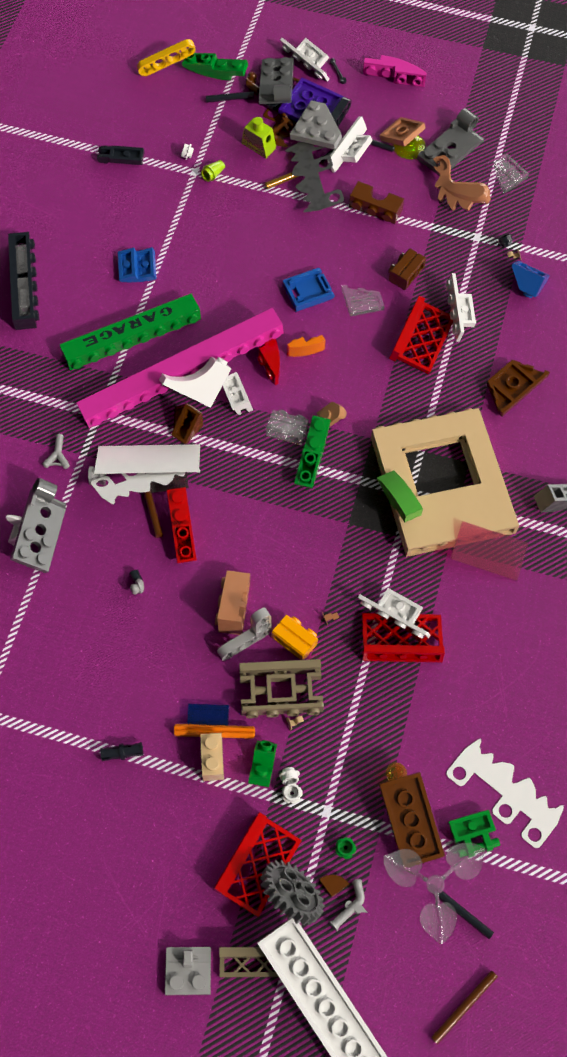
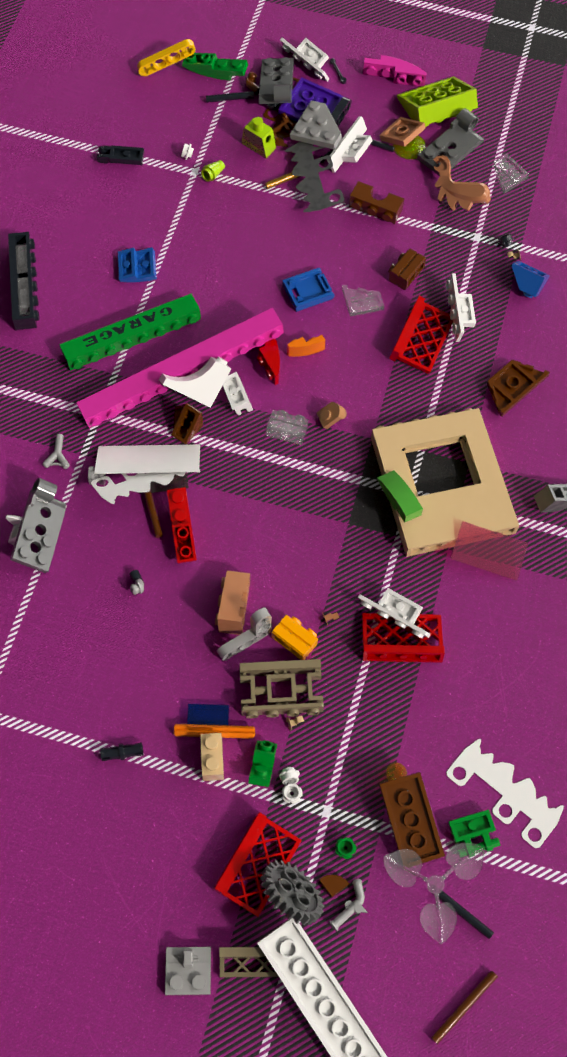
(312, 452): green slope -> none
(439, 100): none -> lime slope

